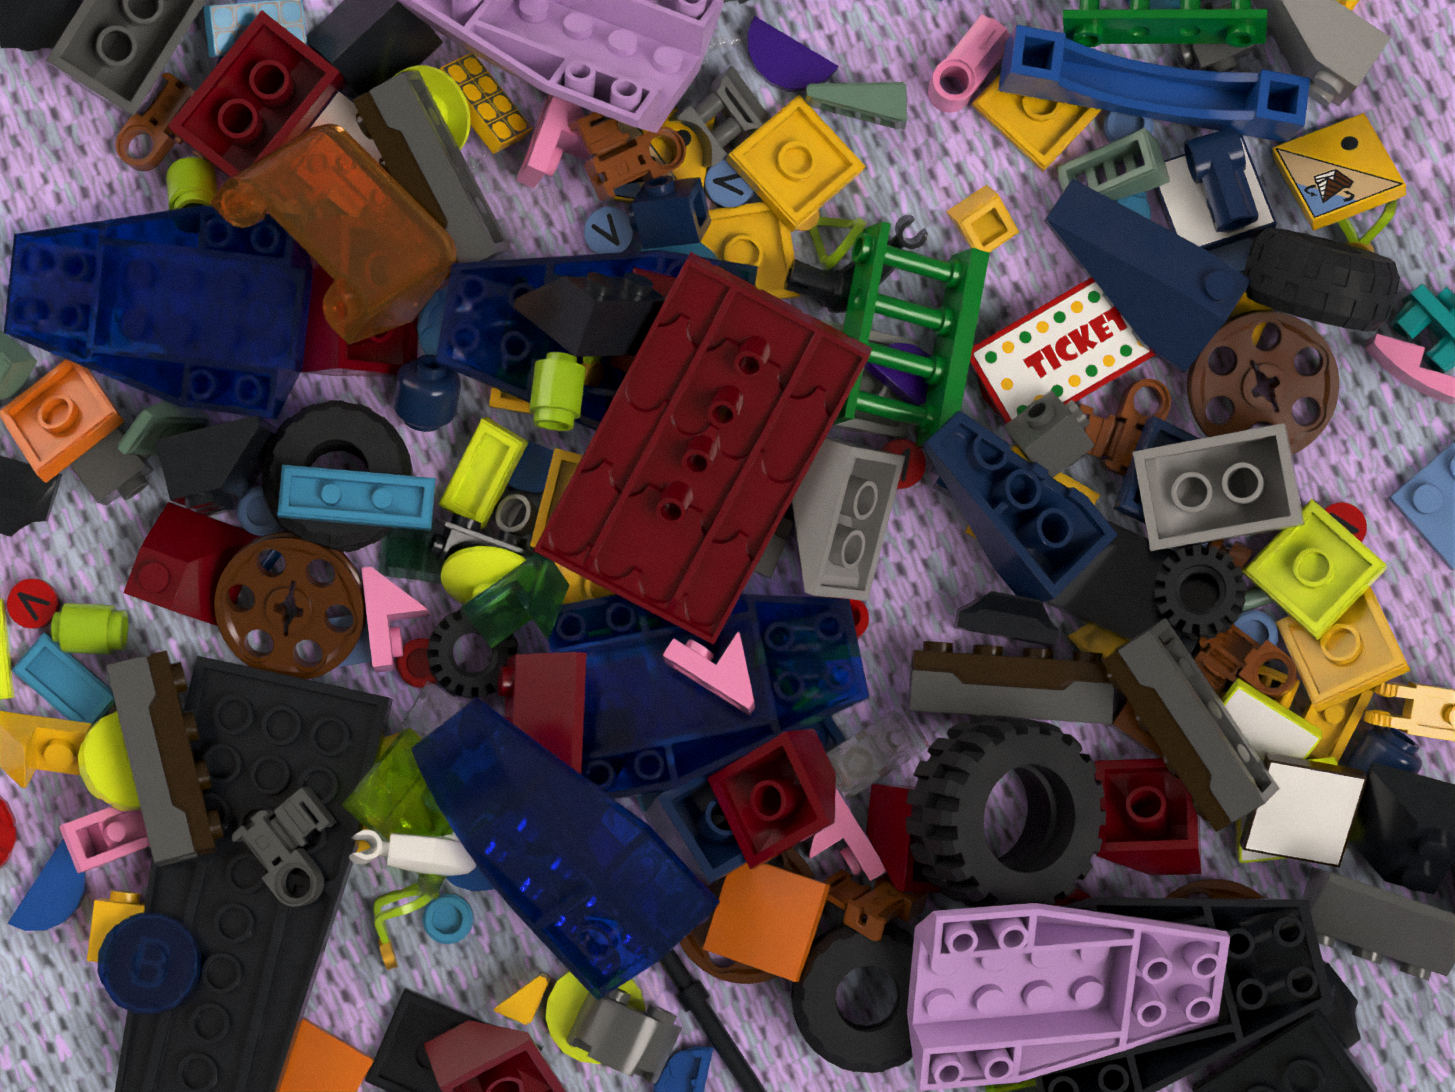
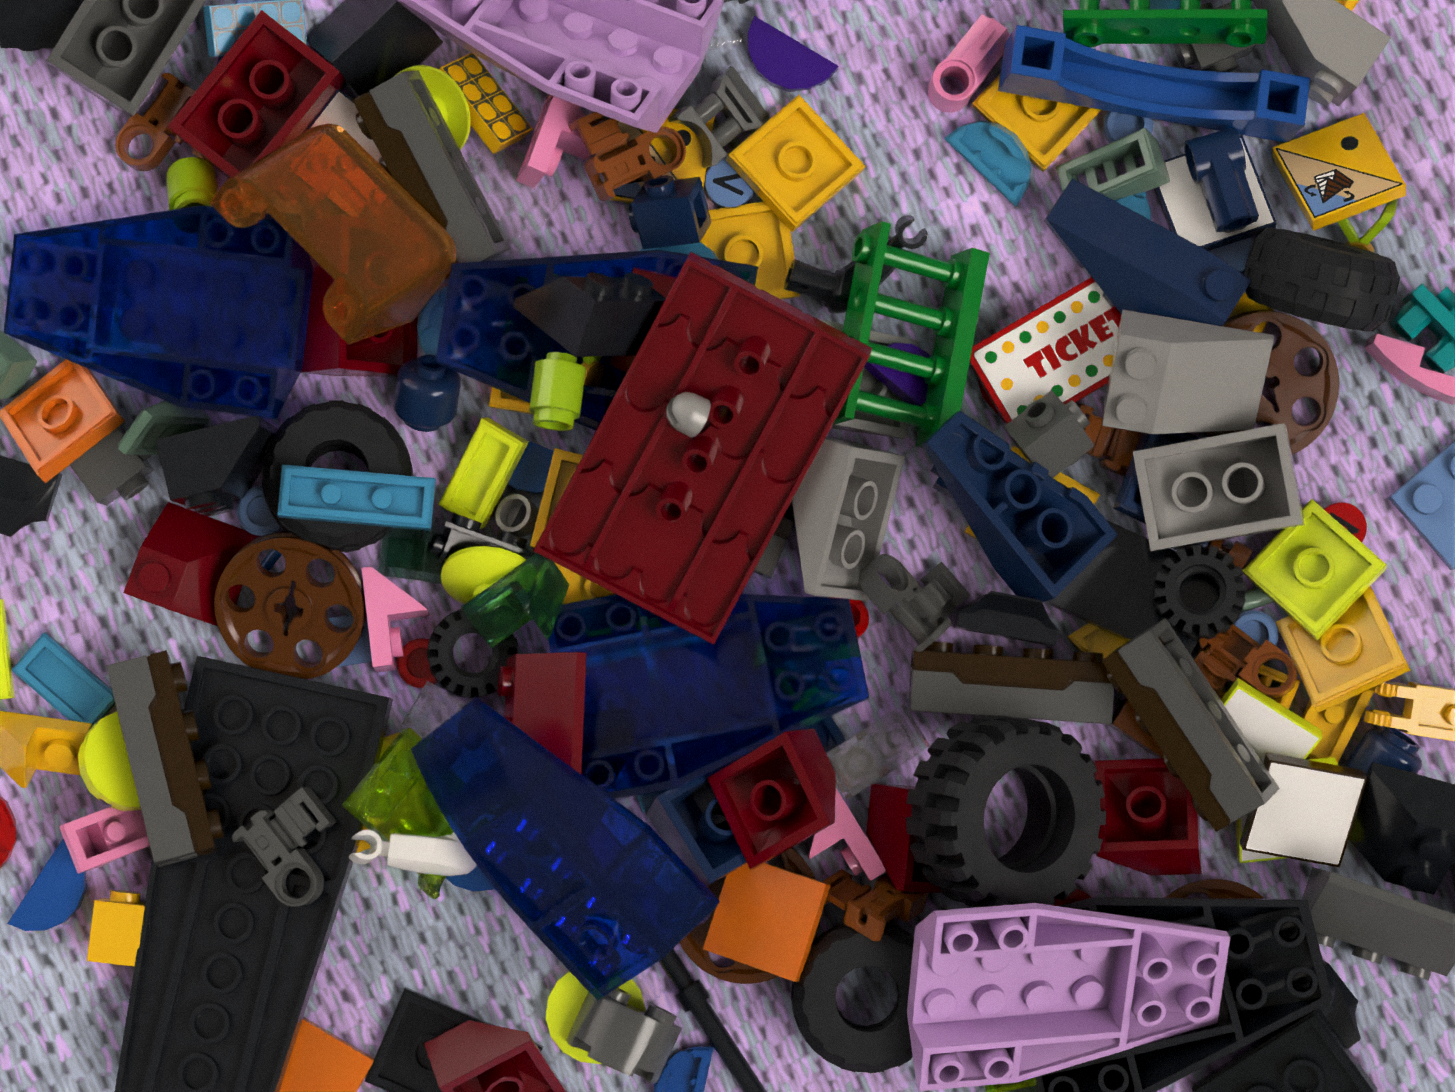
(33, 603): red tile -> none
(90, 628): lime brick -> none
(149, 963): clear blue tile -> none
(384, 942): lime piece -> none
(448, 918): dark azure tile -> none
(525, 1001): yellow slope -> none
(608, 231): medium blue tile -> none
(688, 413): none -> light grey hinge
(726, 679): bright pink slope -> none
(829, 261): lime piece -> none
(872, 102): sand green slope -> none
(914, 461): red tile -> none
(914, 606): none -> dark grey piece
(983, 220): yellow slope -> none
(996, 155): none -> dark azure tile
(1184, 376): none -> light grey slope

